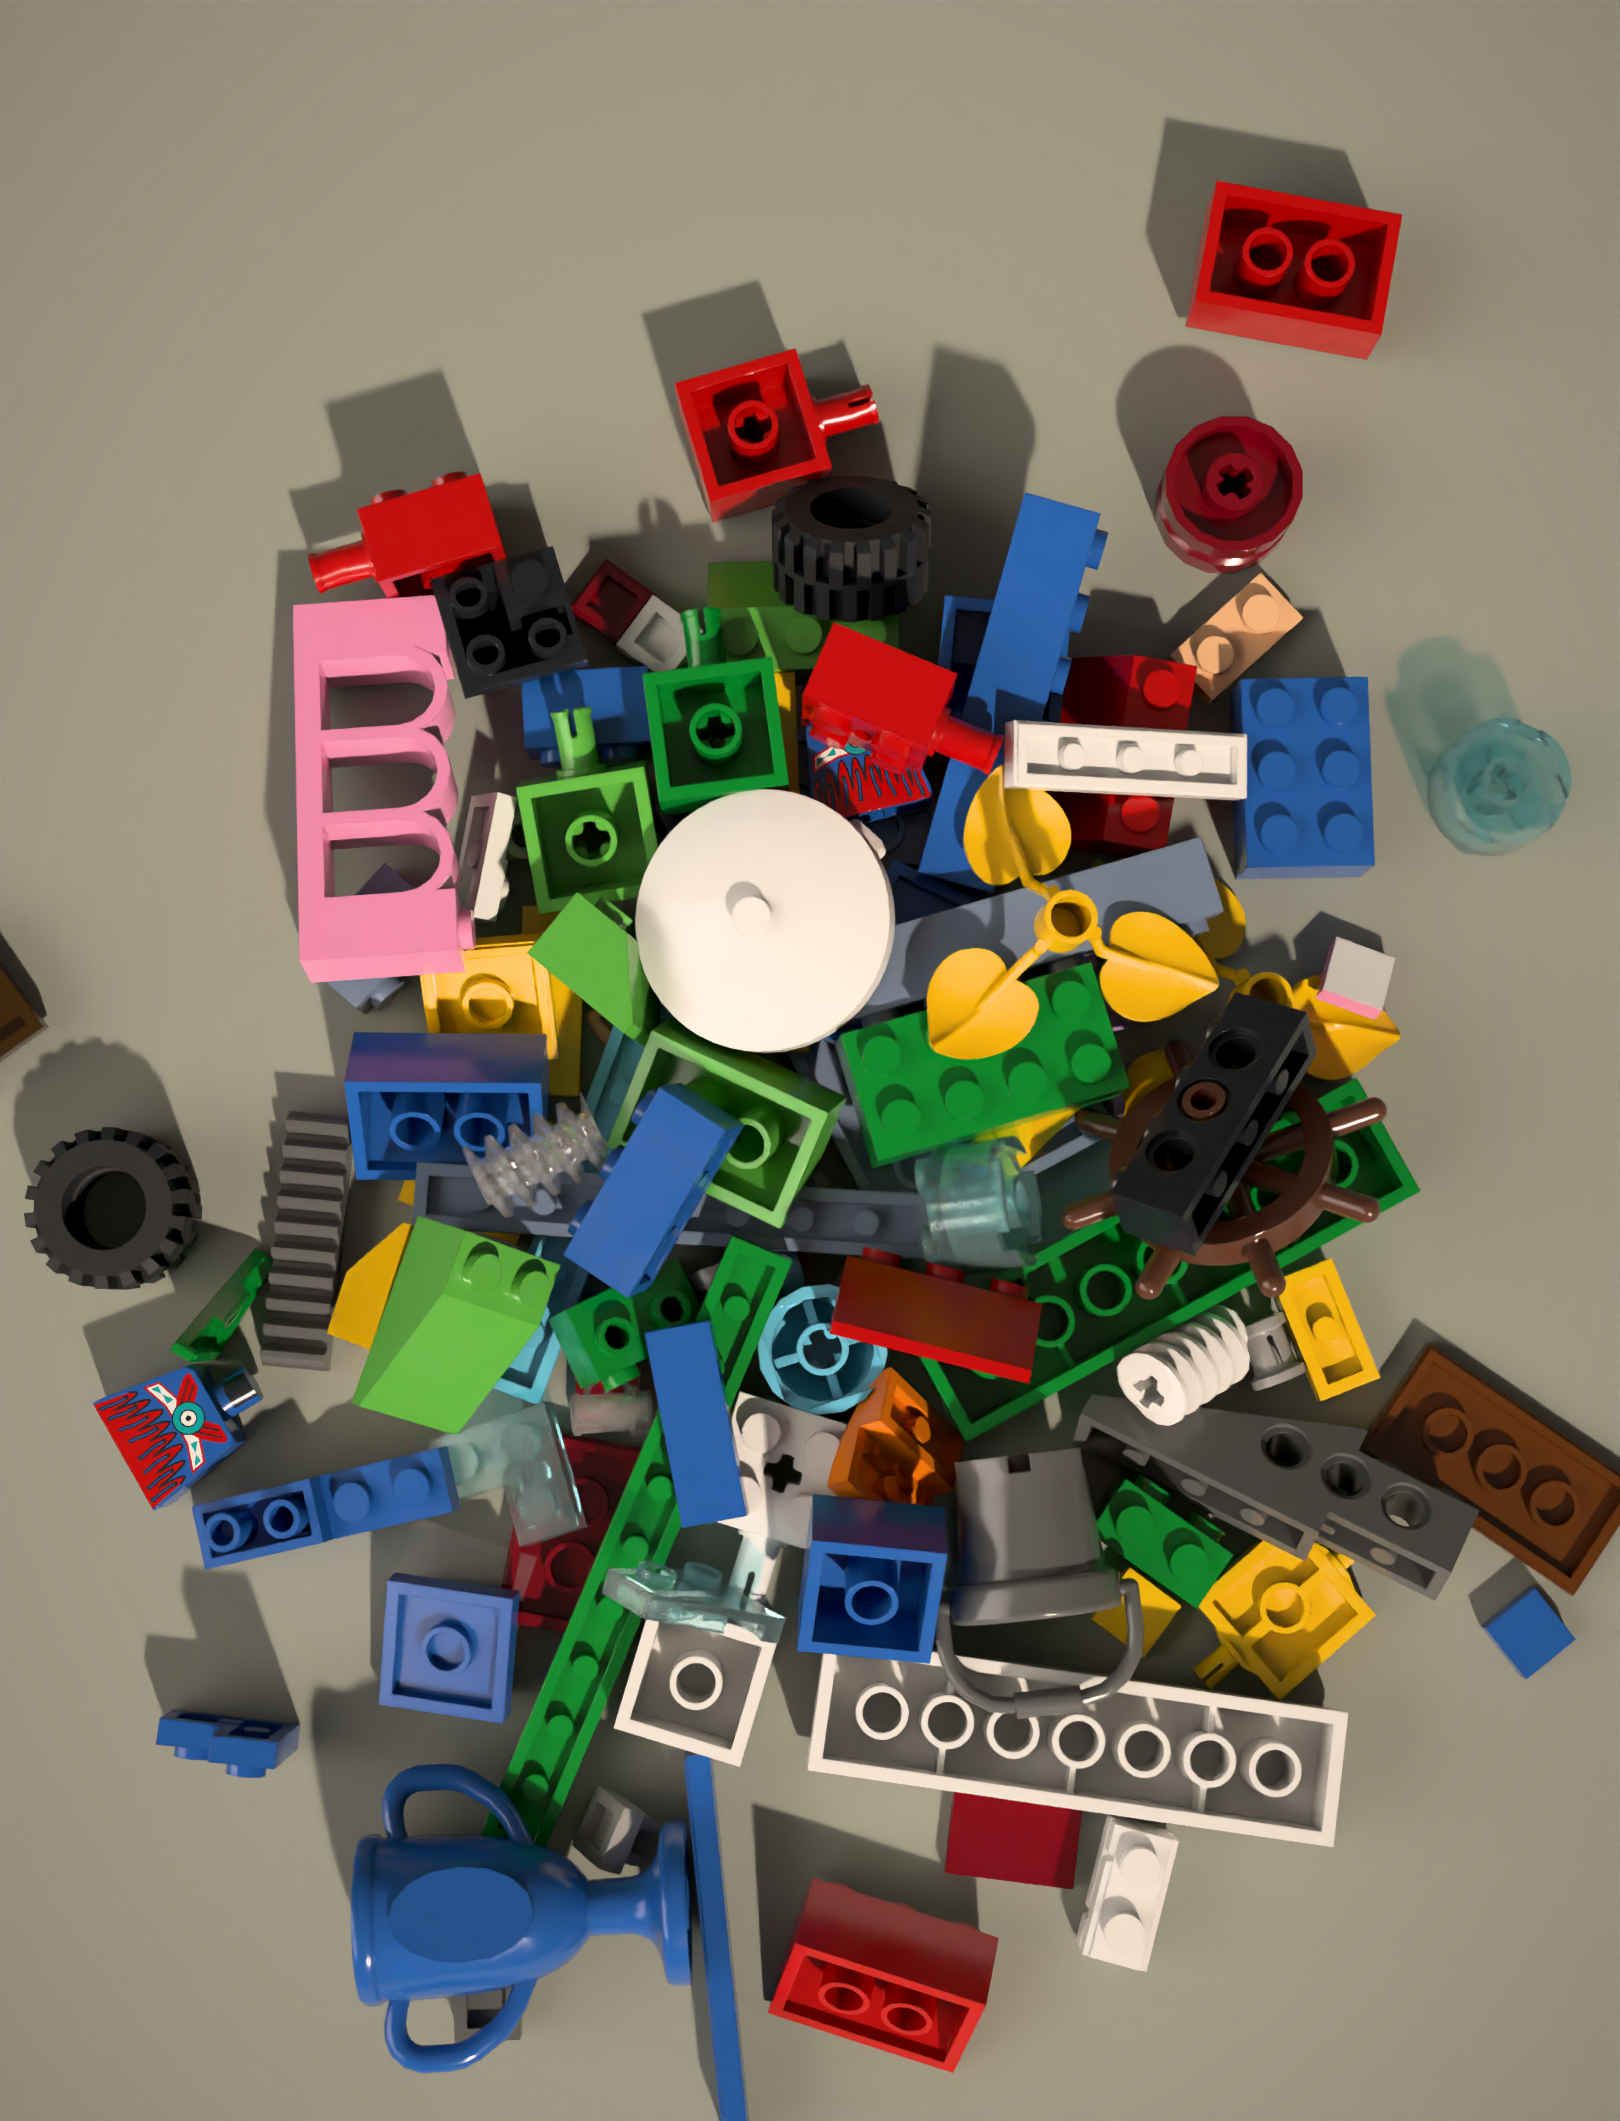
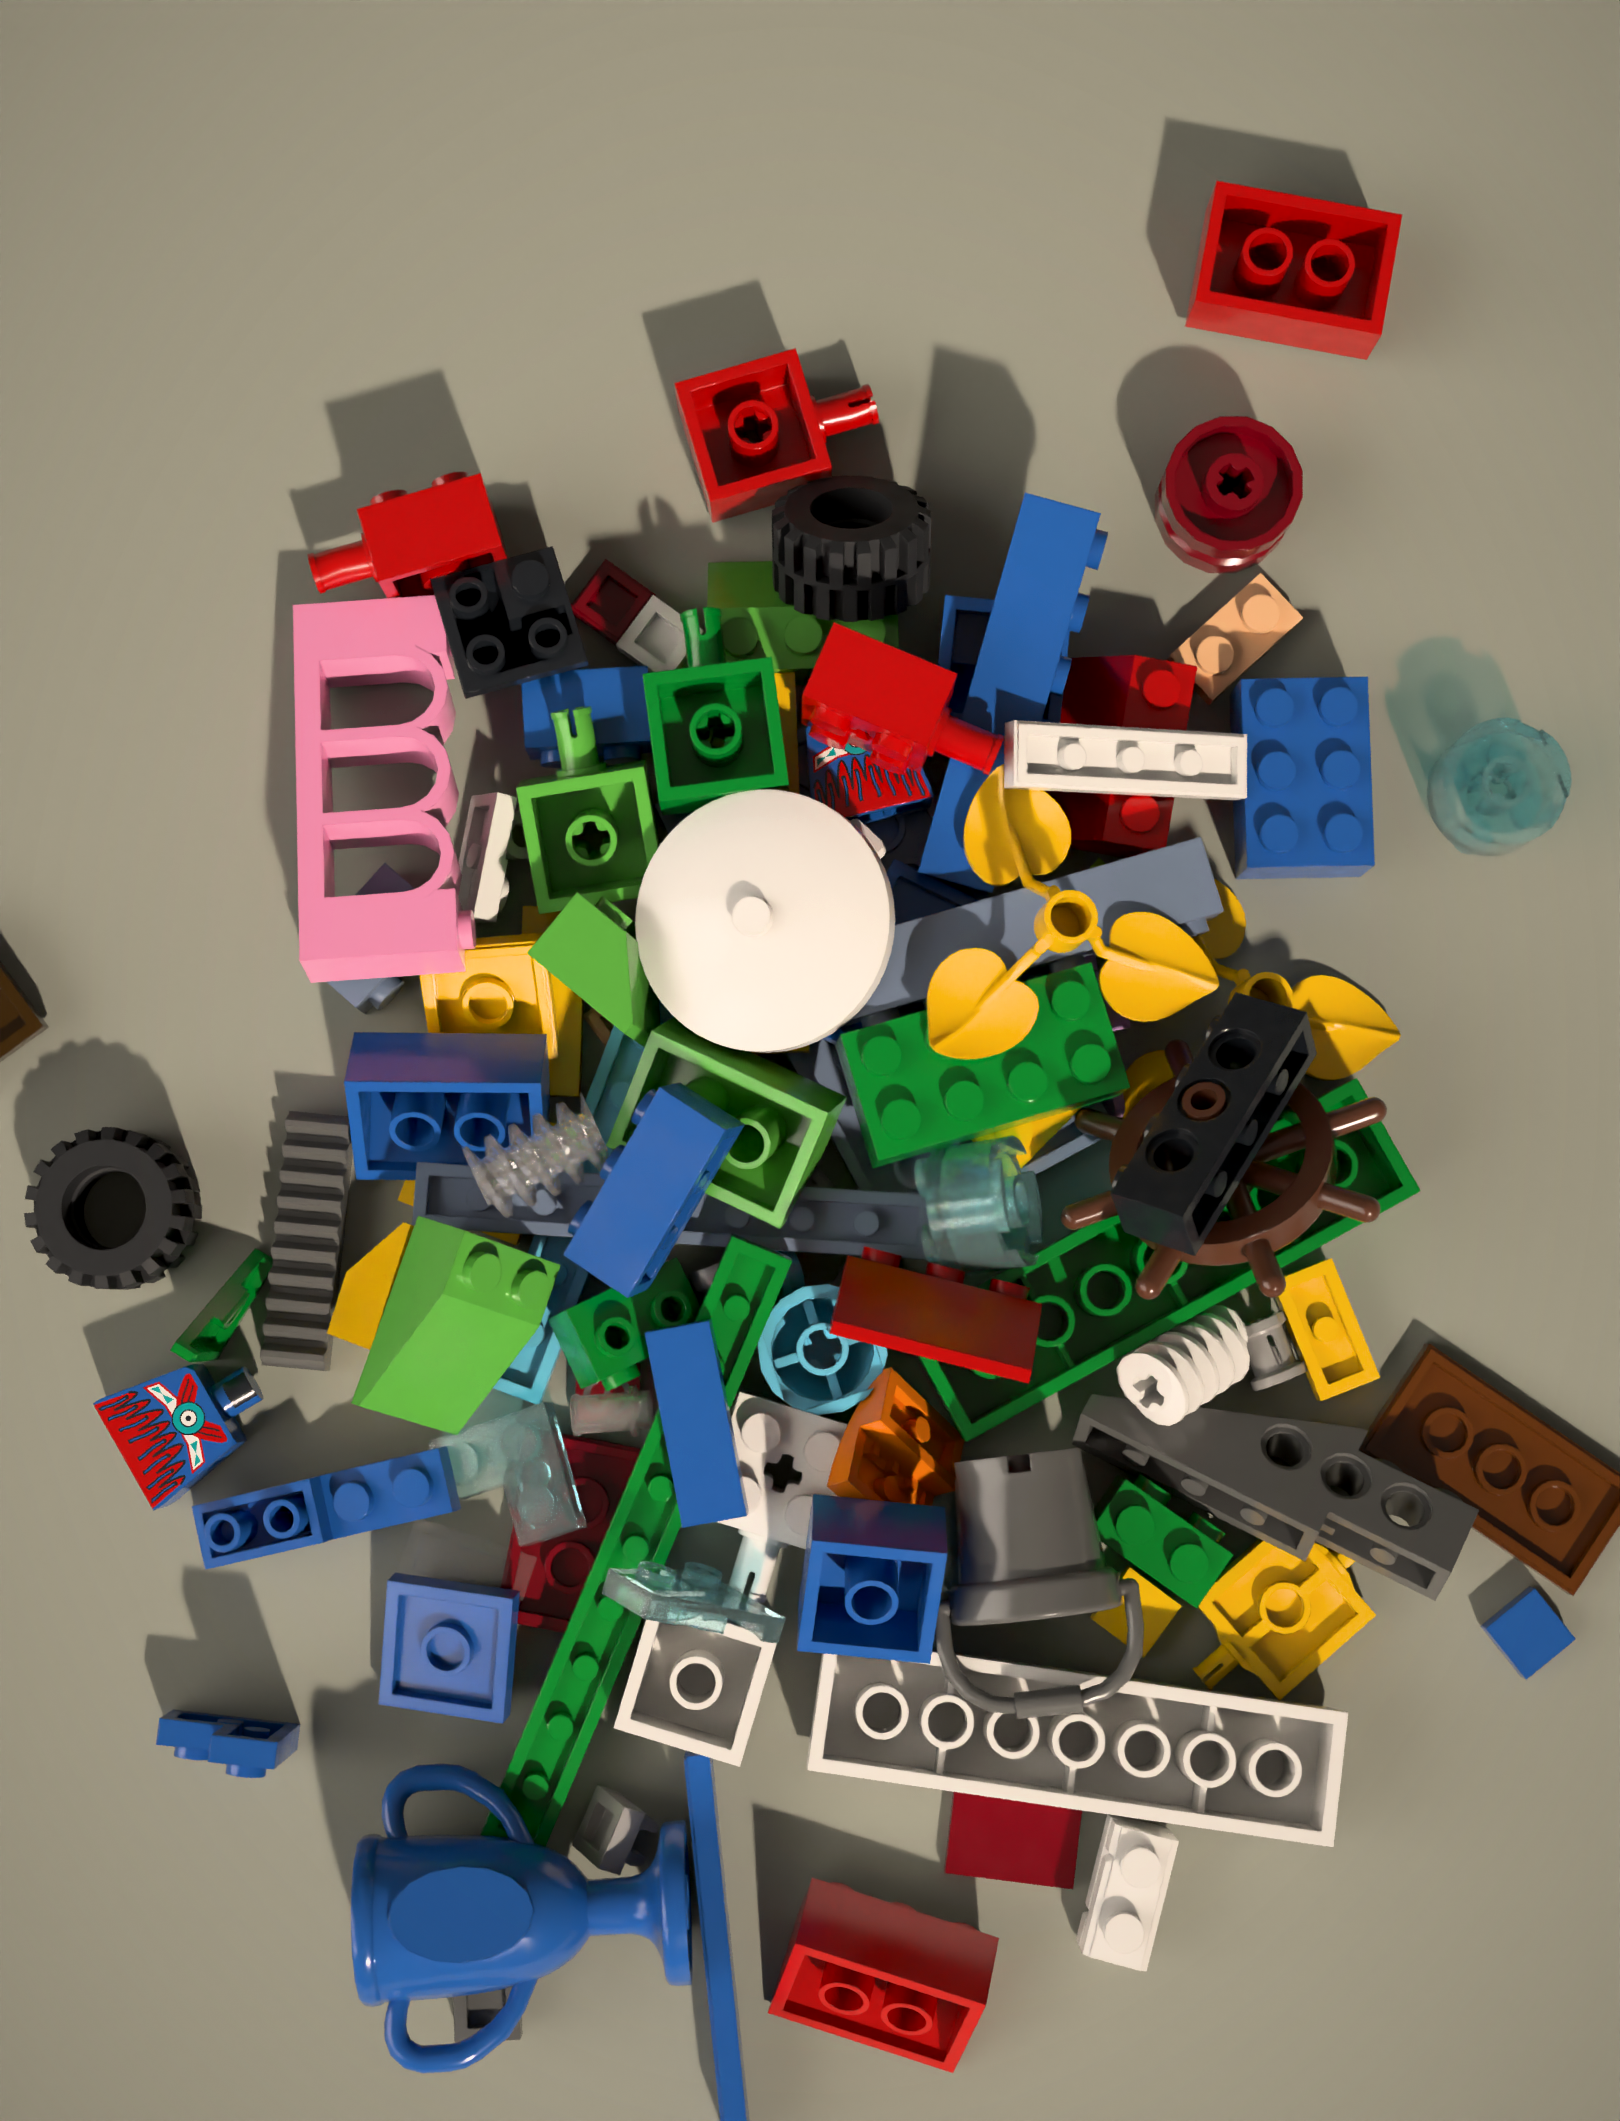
(1355, 978): white tile -> none

